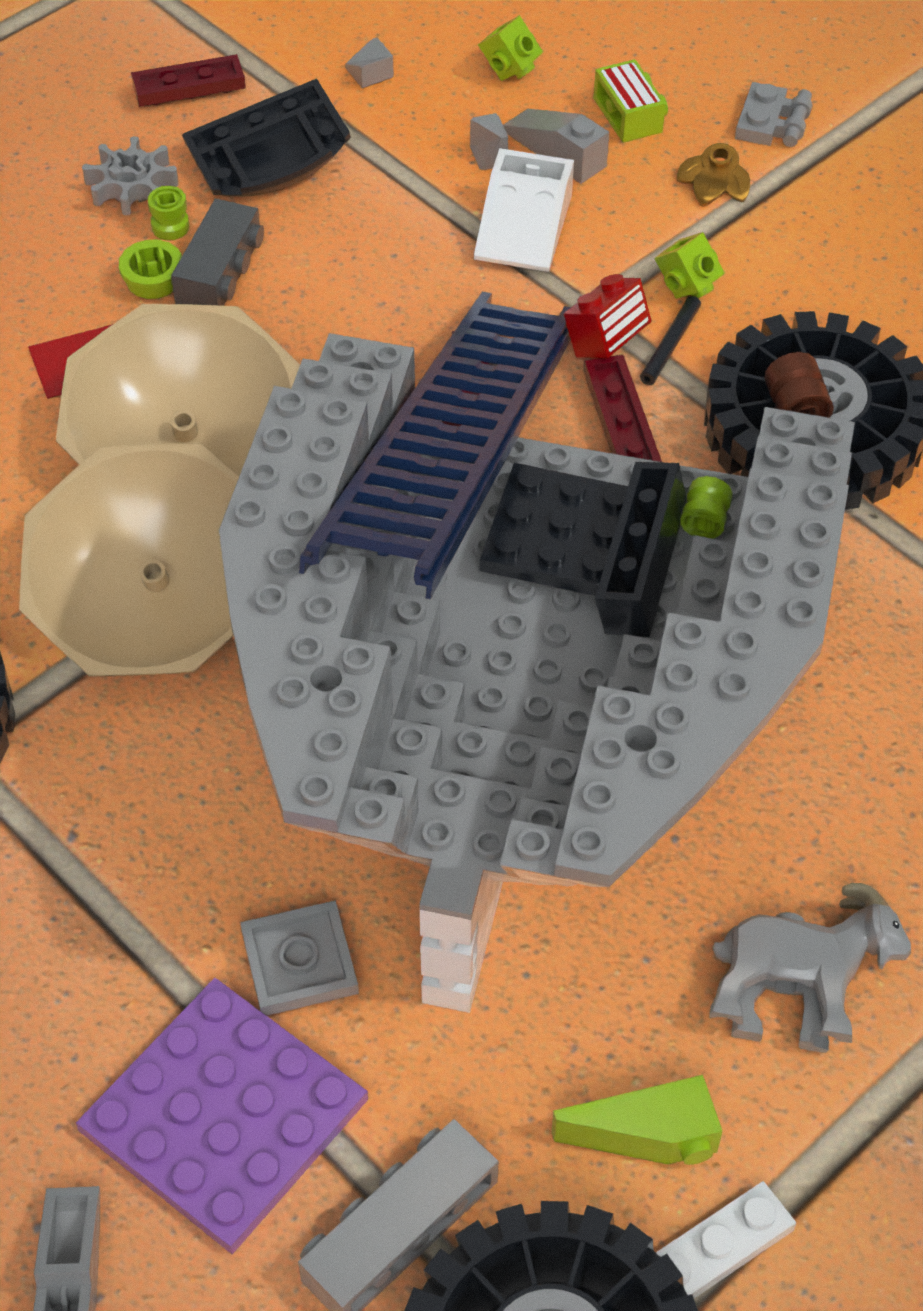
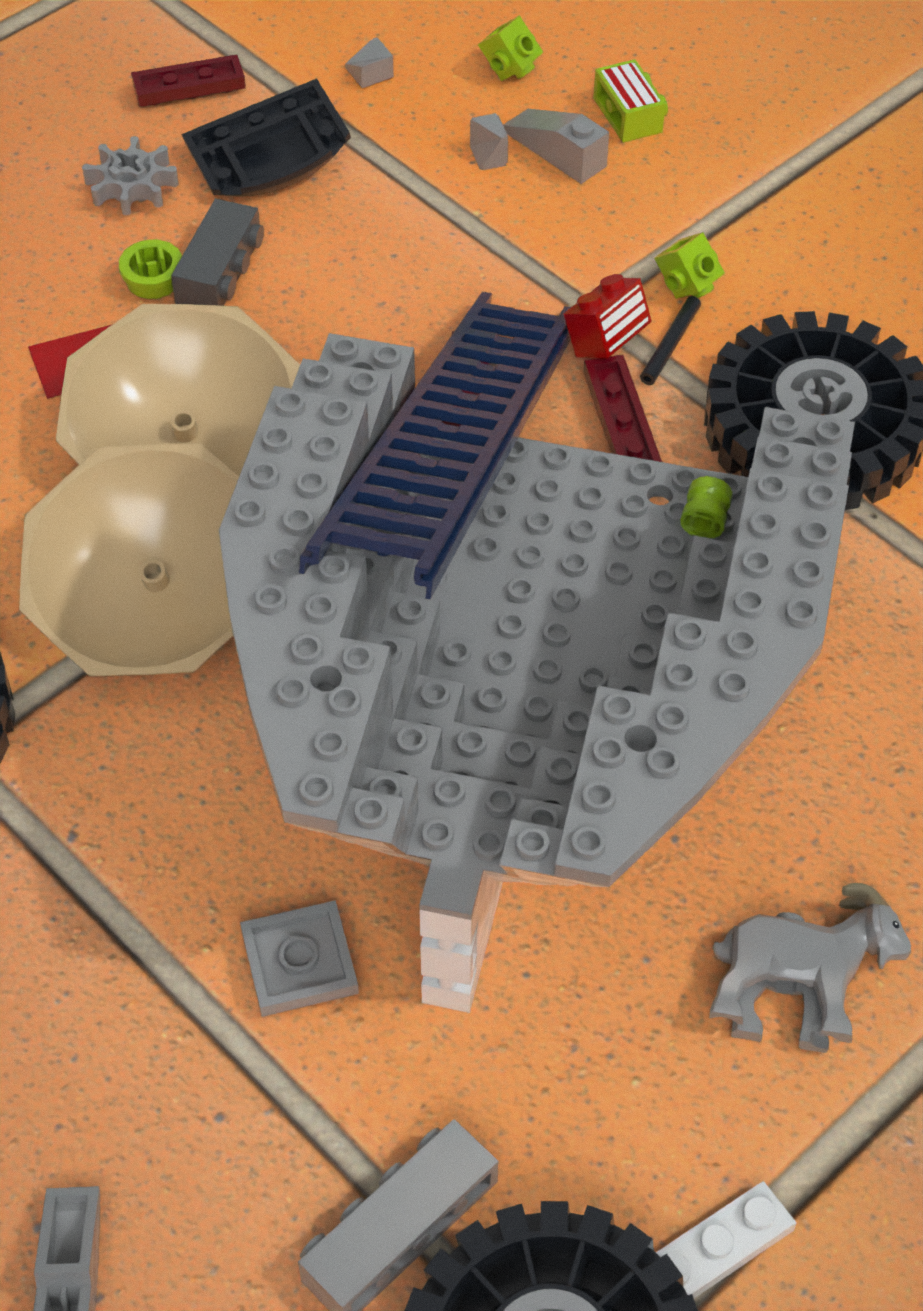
(168, 212): lime wheel -> none
(222, 1114): medium lavender plate -> none
(524, 209): white slope -> none
(553, 529): black plate -> none
(641, 549): black brick -> none
(649, 1124): lime slope -> none
(715, 177): pearl gold plate -> none
(762, 113): light grey plate -> none
(798, 385): copper wheel -> none

